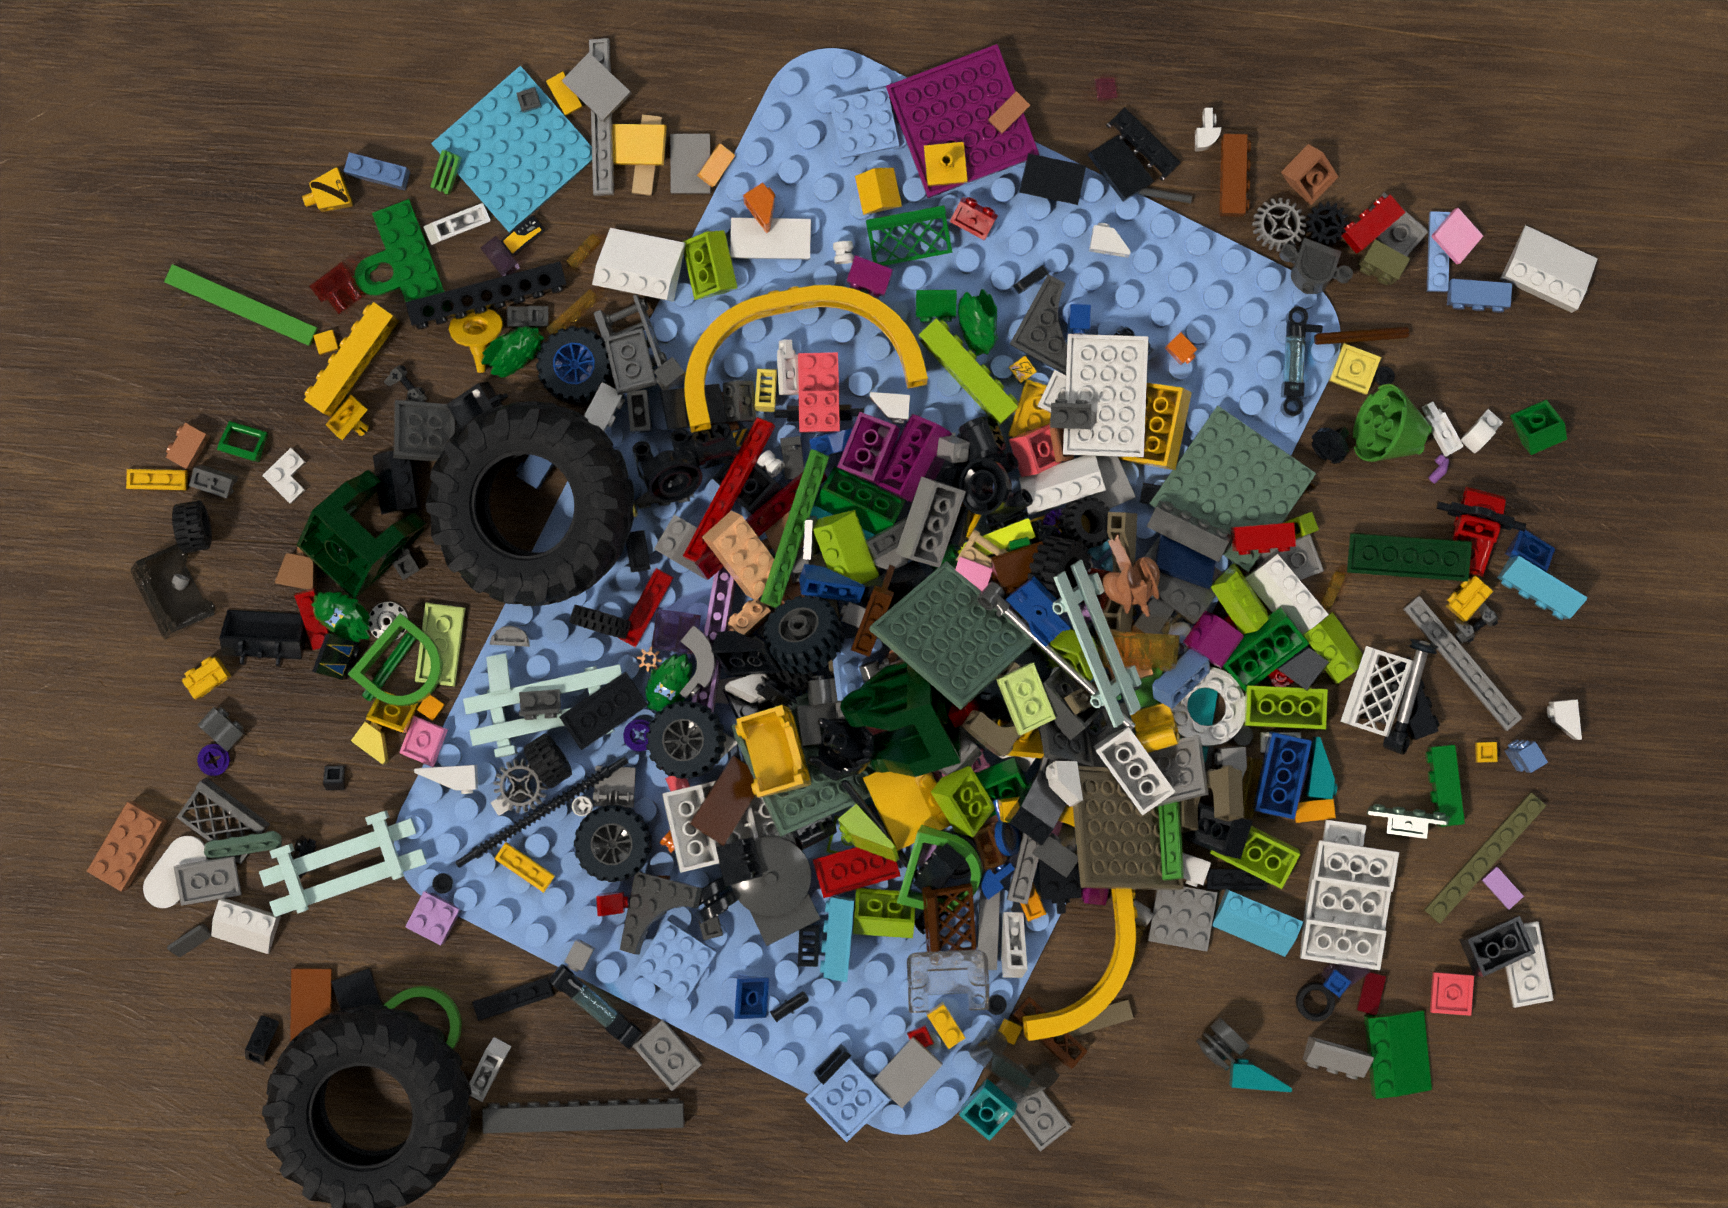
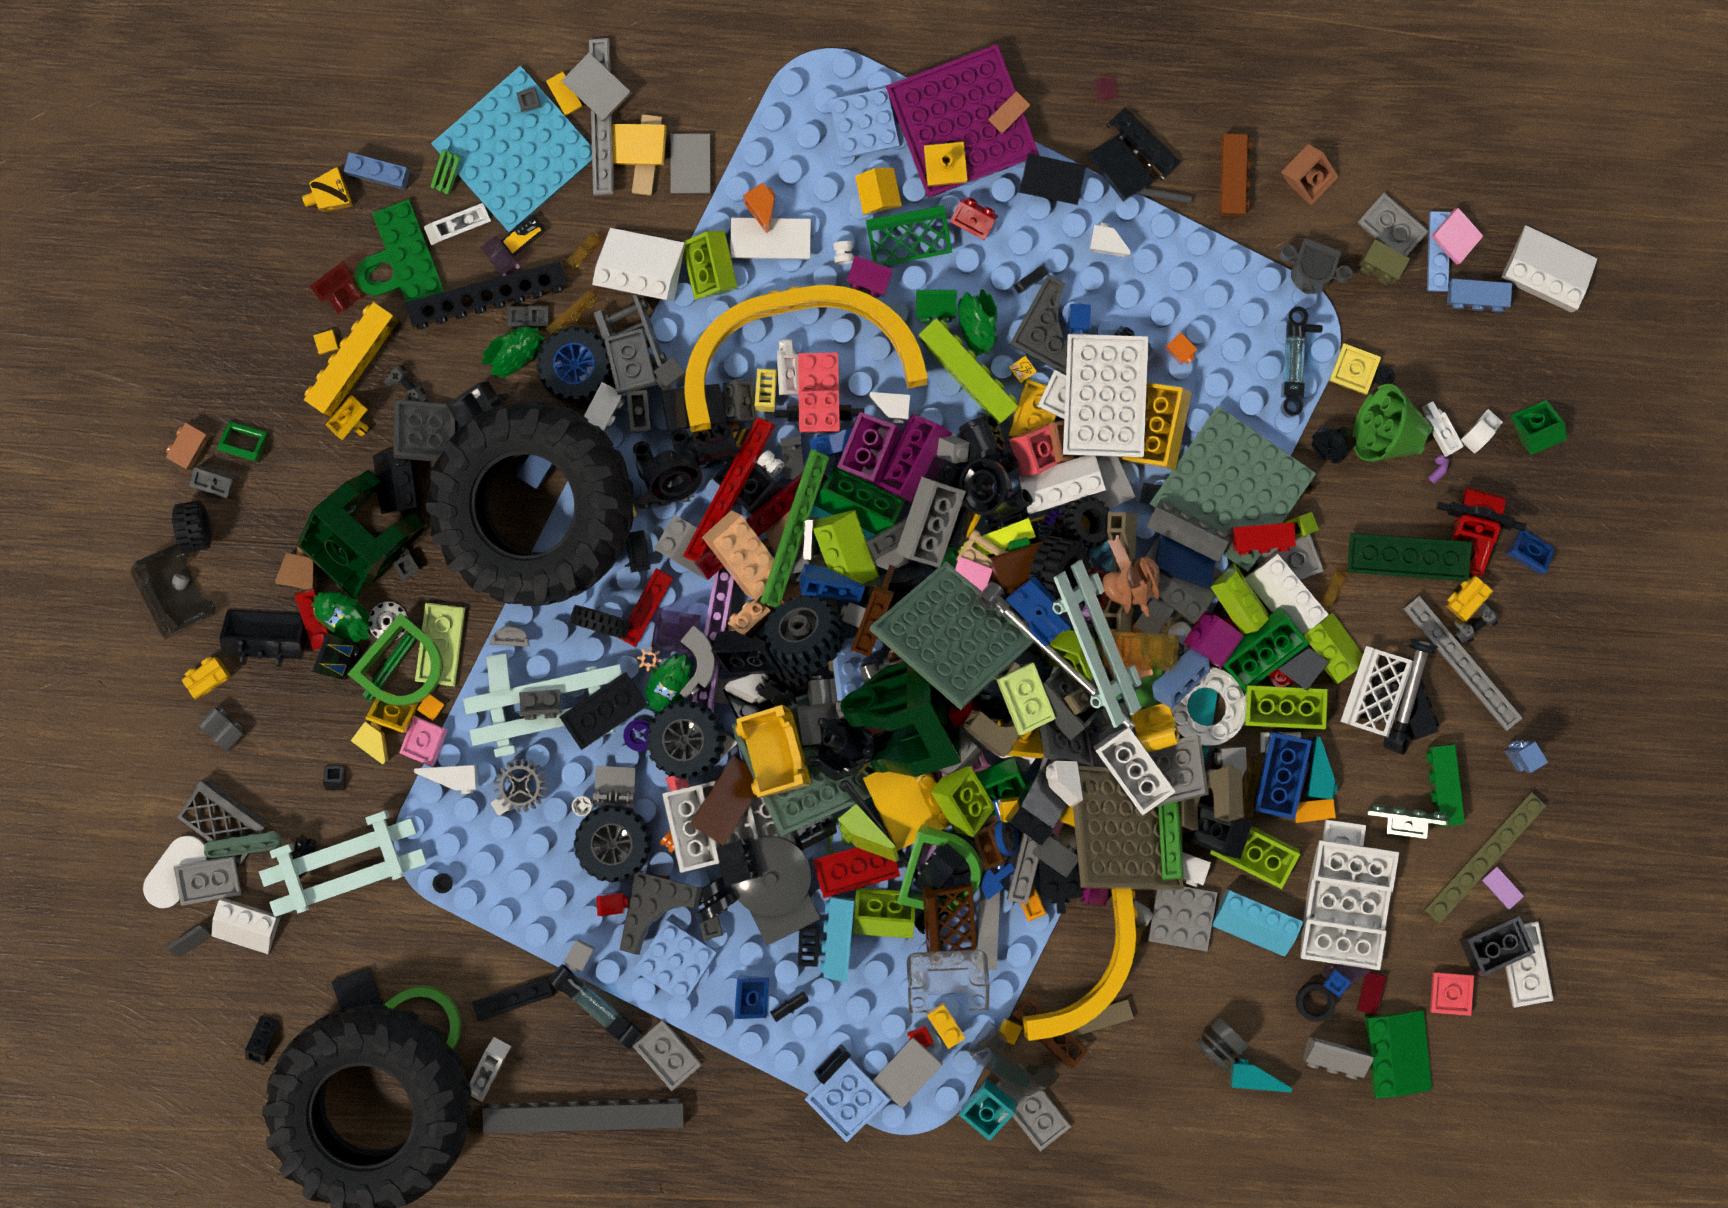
(127, 846): nougat brick -> none
(156, 479): yellow tile -> none
(204, 757): dark purple gear -> none
(240, 305): bright green tile -> none
(281, 475): white plate -> none
(309, 997): dark orange tile -> none
(433, 917): lavender brick -> none
(476, 332): yellow piece -> none
(477, 851): black hose -> none
(524, 867): yellow tile -> none
(547, 760): black tyre -> none
(716, 165): light orange tile -> none
(997, 1004): black tile -> none
(1013, 945): white slope -> none
(1070, 415): dark grey bracket -> none
(1207, 136): white brick -> none
(1234, 880): black plate -> none
(1243, 736): dark grey tile -> none
(1289, 211): light grey gear -> none
(1319, 220): black gear -> none
(1361, 335): reddish brown axle -> none
(1372, 223): red brick -> none
(1486, 752): yellow tile -> none
(1541, 587): medium azure slope -> none
(1566, 717): white slope -> none

